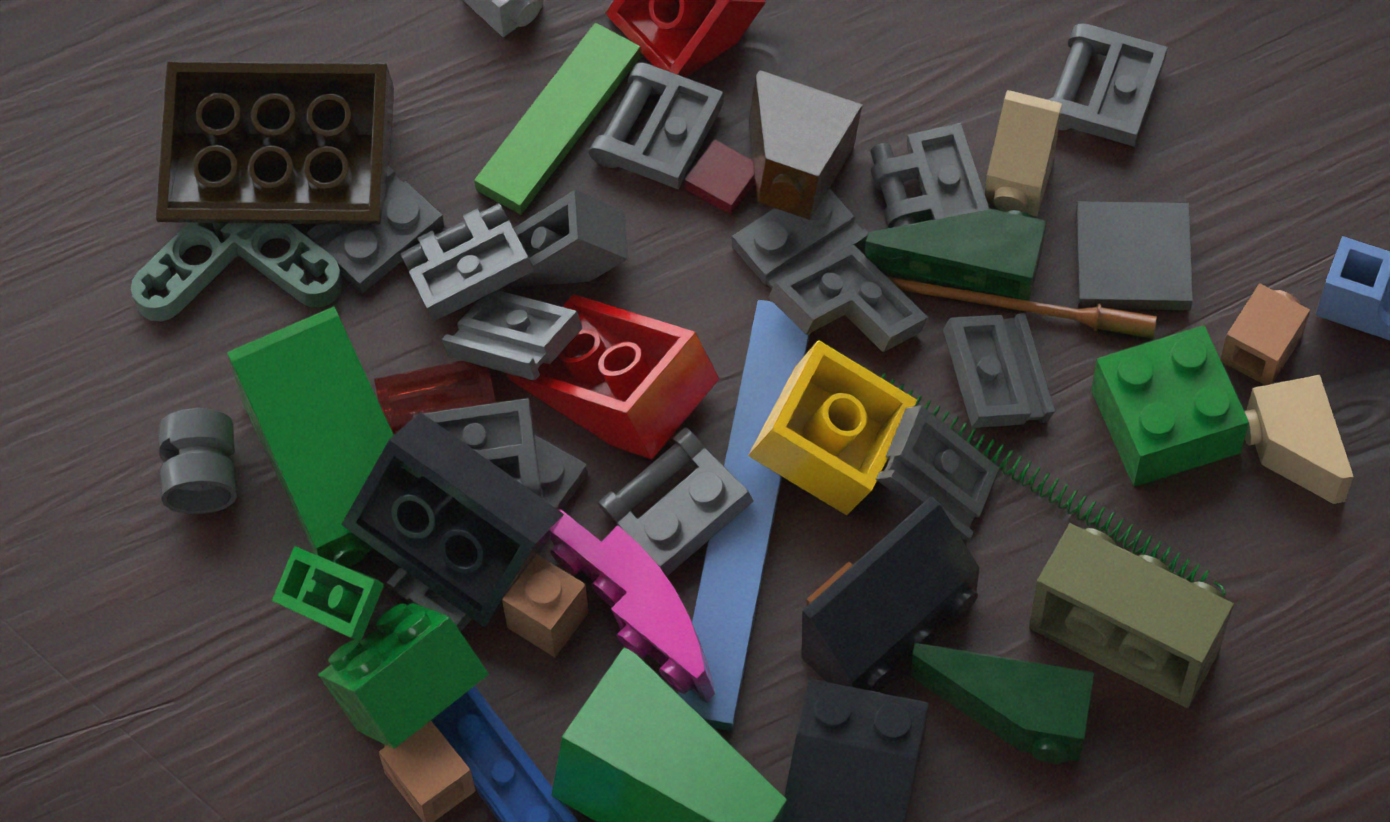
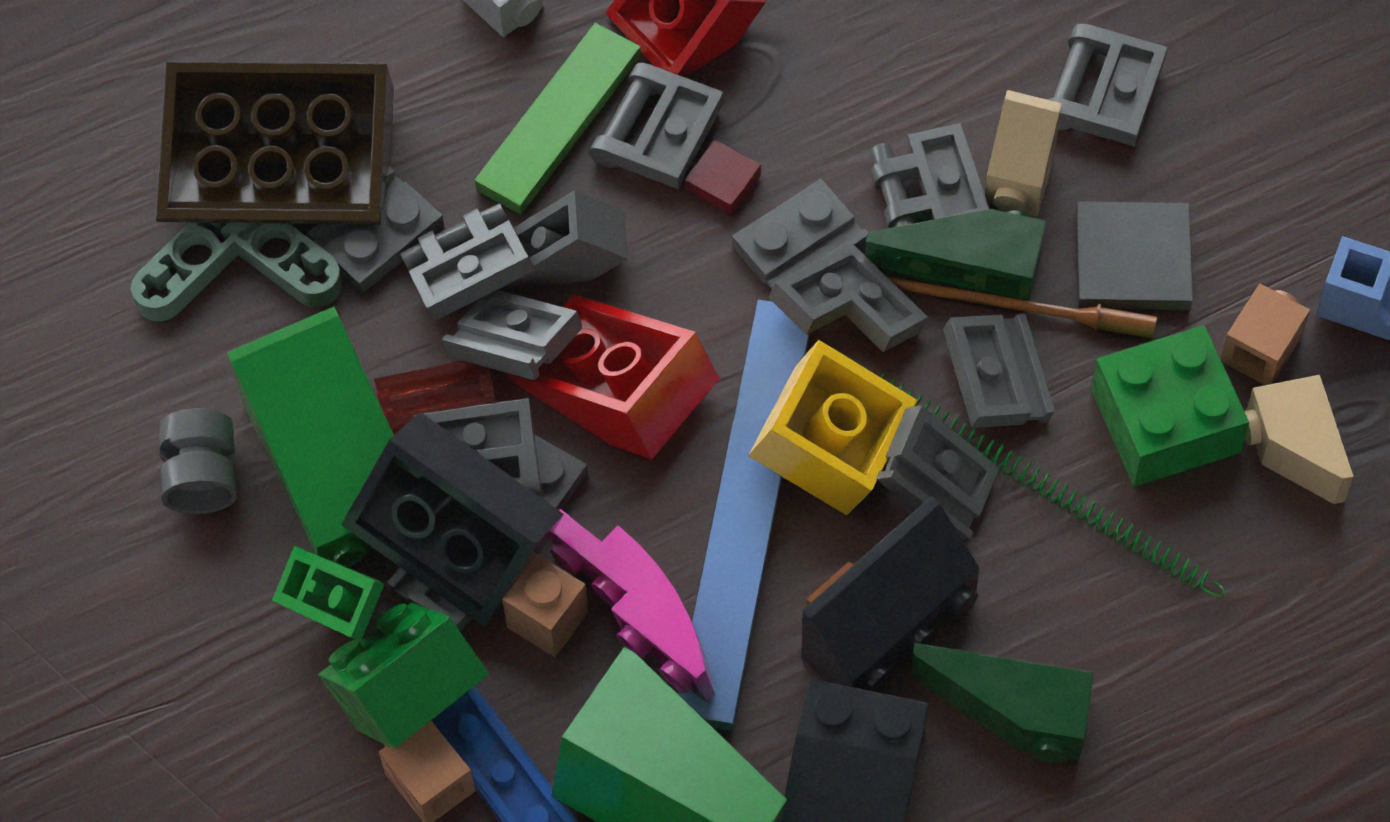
(688, 512): dark grey plate -> none
(798, 142): slope -> none
(1130, 614): olive brick -> none

